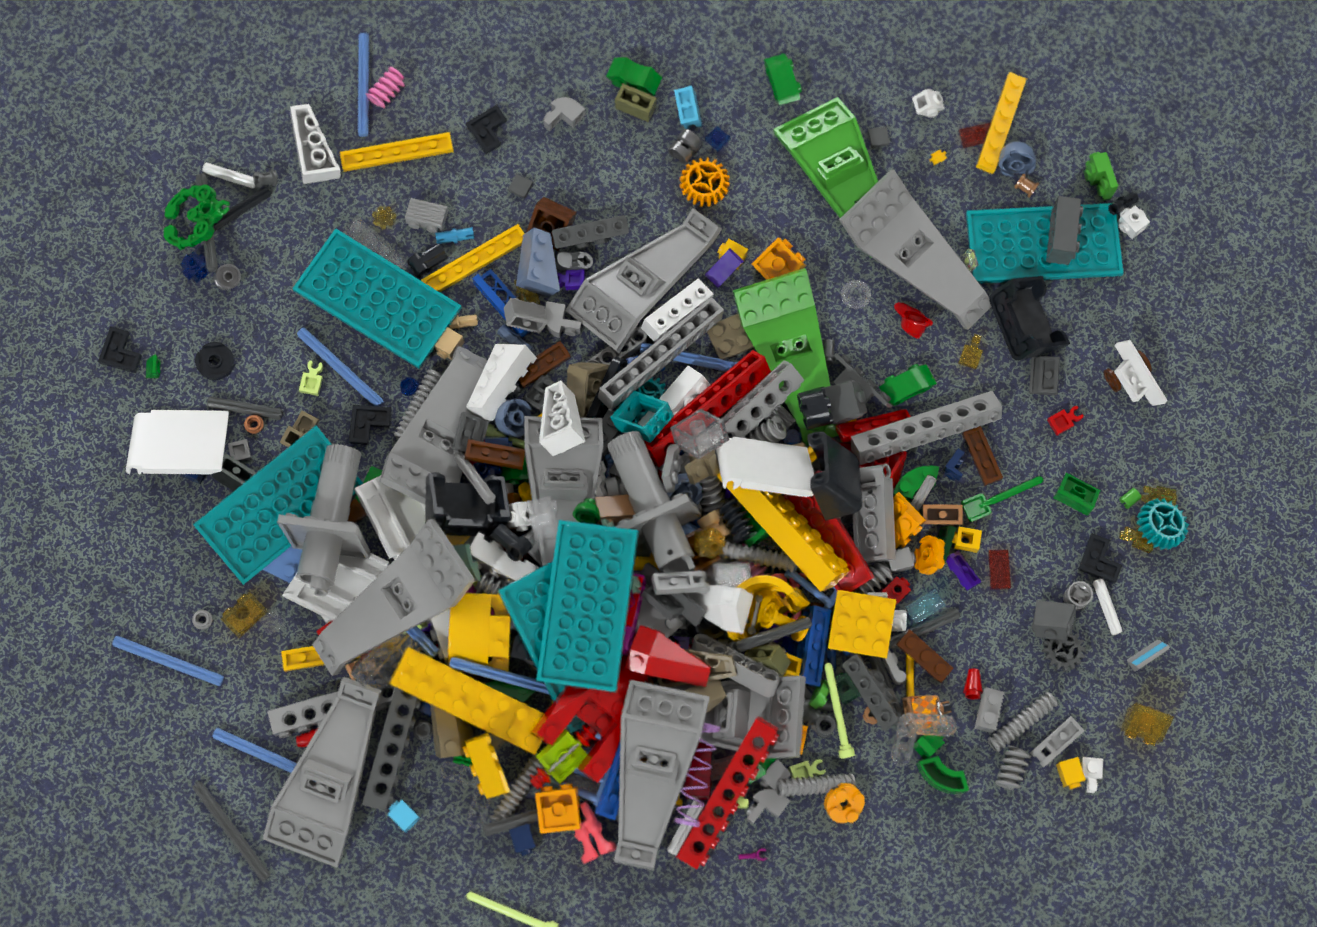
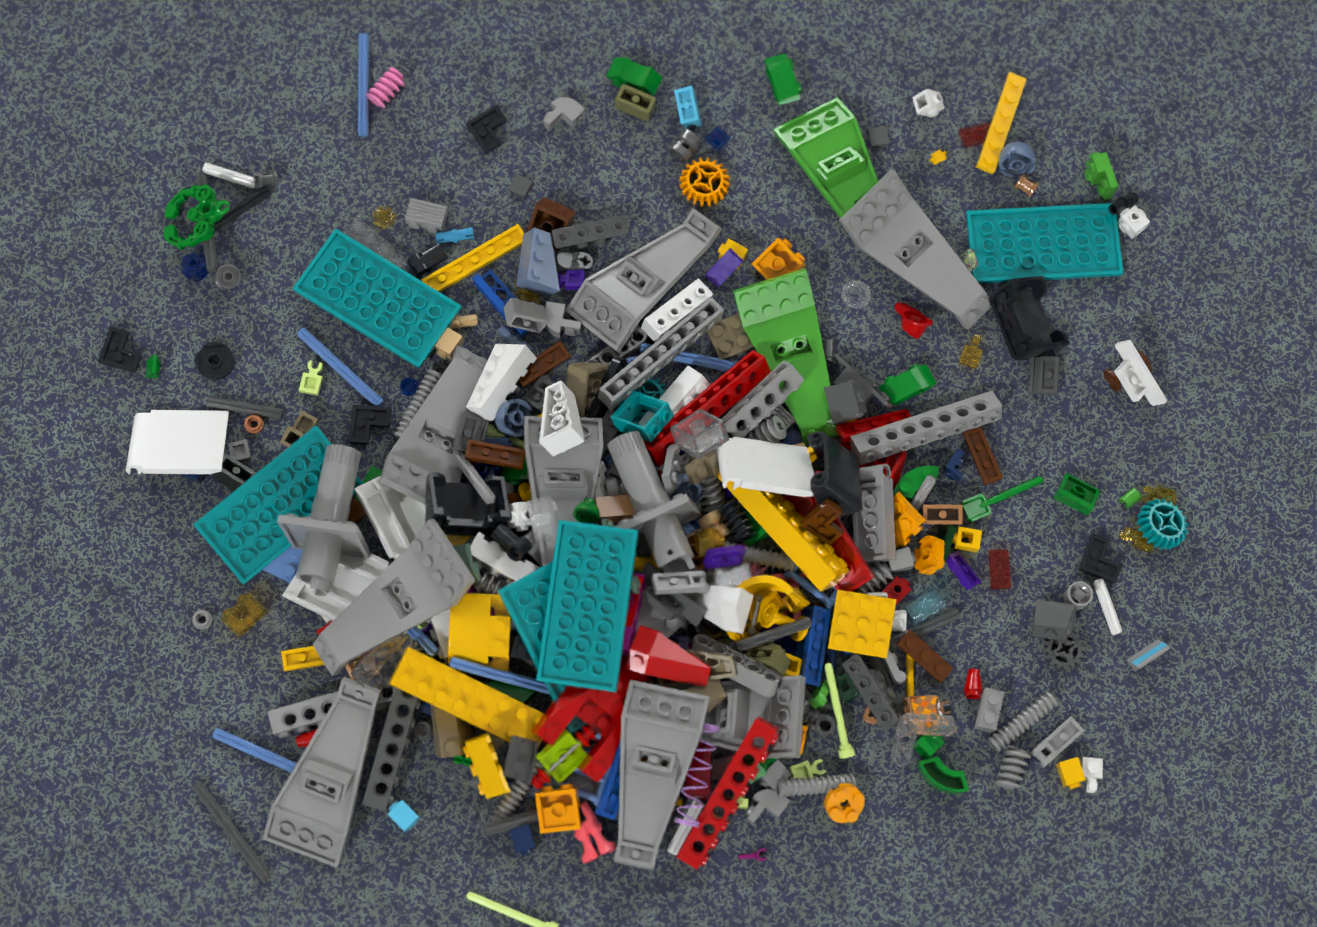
(168, 660): medium blue axle -> none
(314, 155): white wedge -> none
(396, 152): yellow plate -> none
(521, 759): none -> dark grey plate
(724, 556): none -> dark purple plate
(815, 408): black brick -> none
(820, 522): none -> reddish brown plate
(1062, 421): red plate -> none
(1064, 230): dark grey brick -> none
(1146, 724): clear yellow slope -> none

